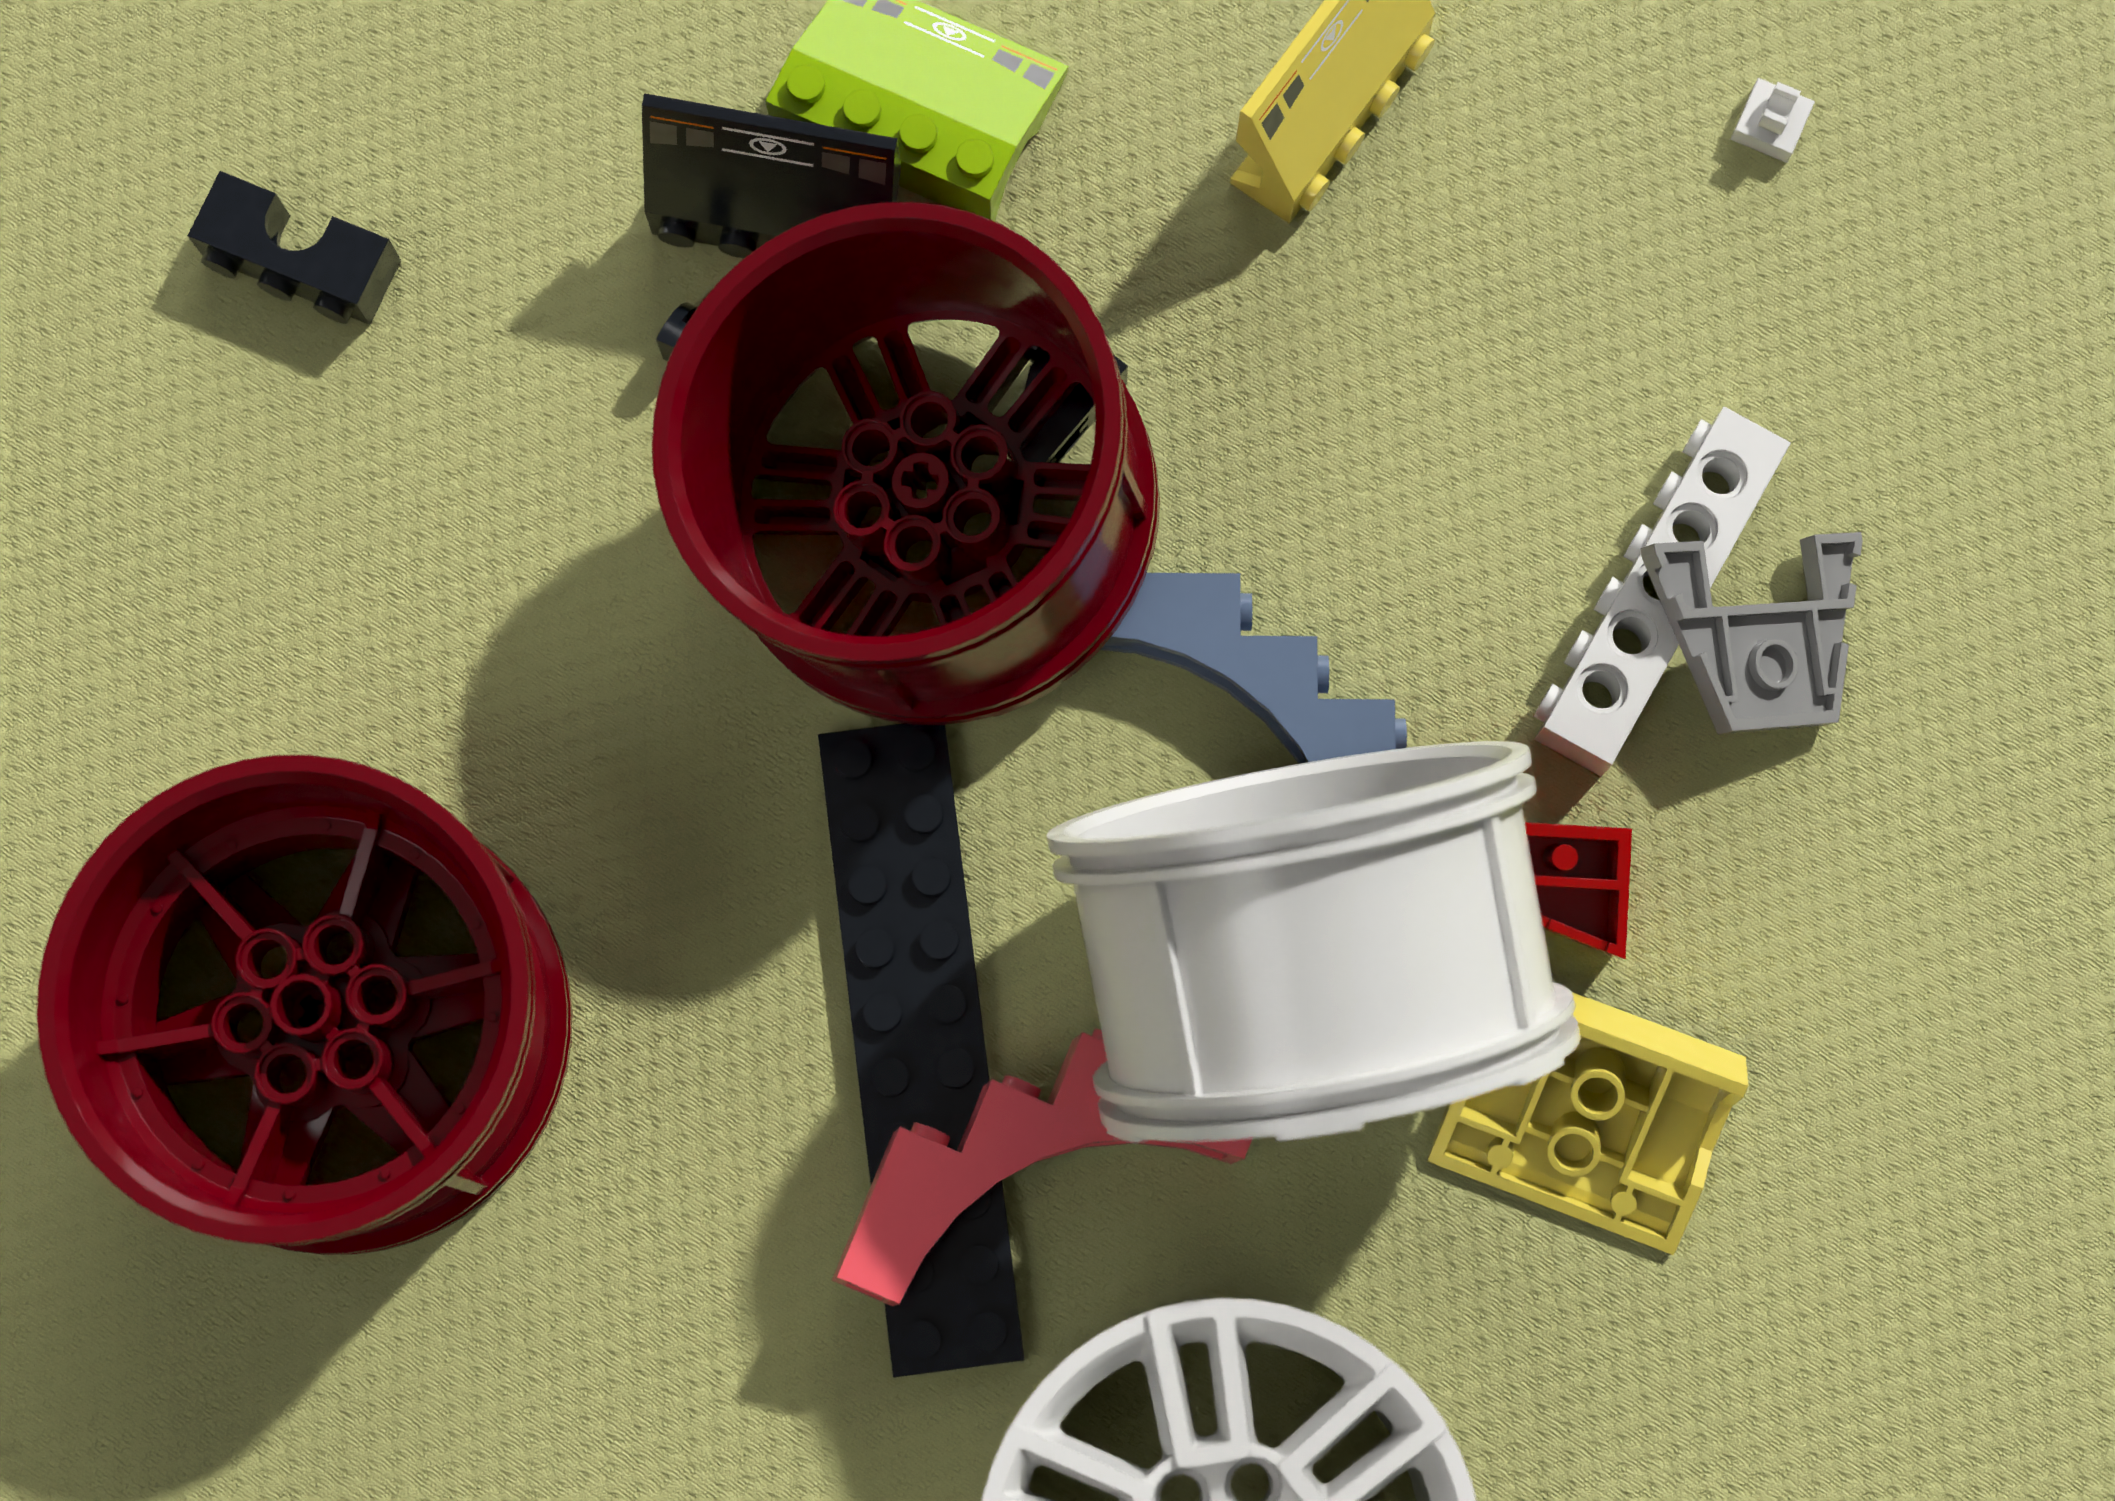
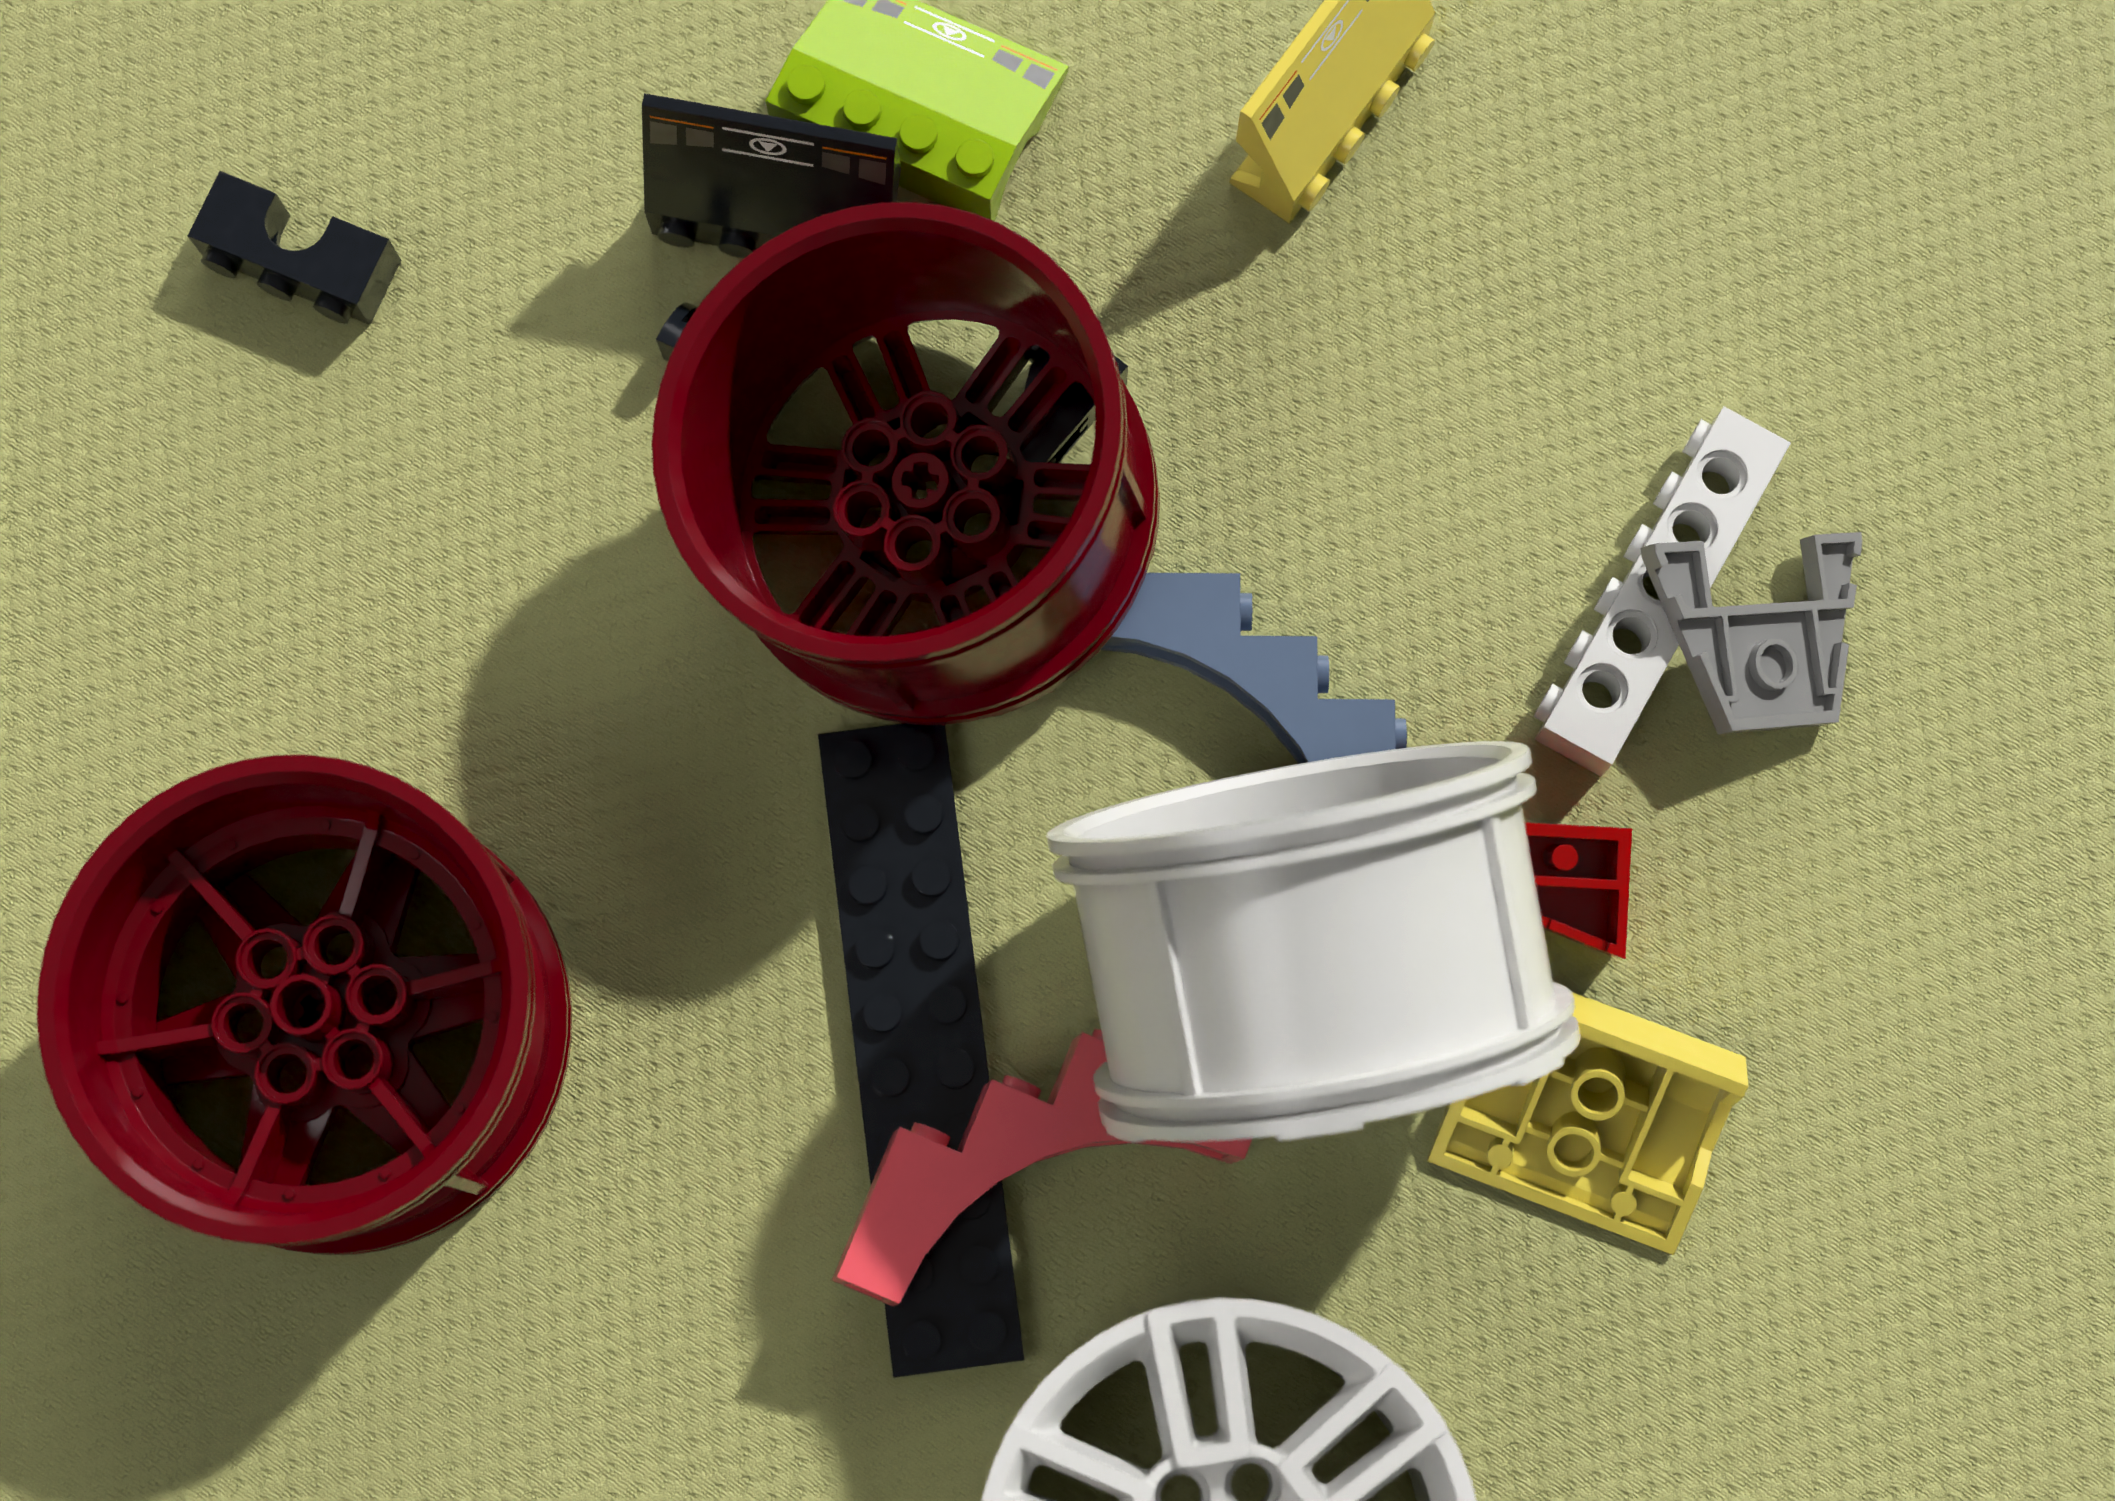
(1772, 119): white tile -> none

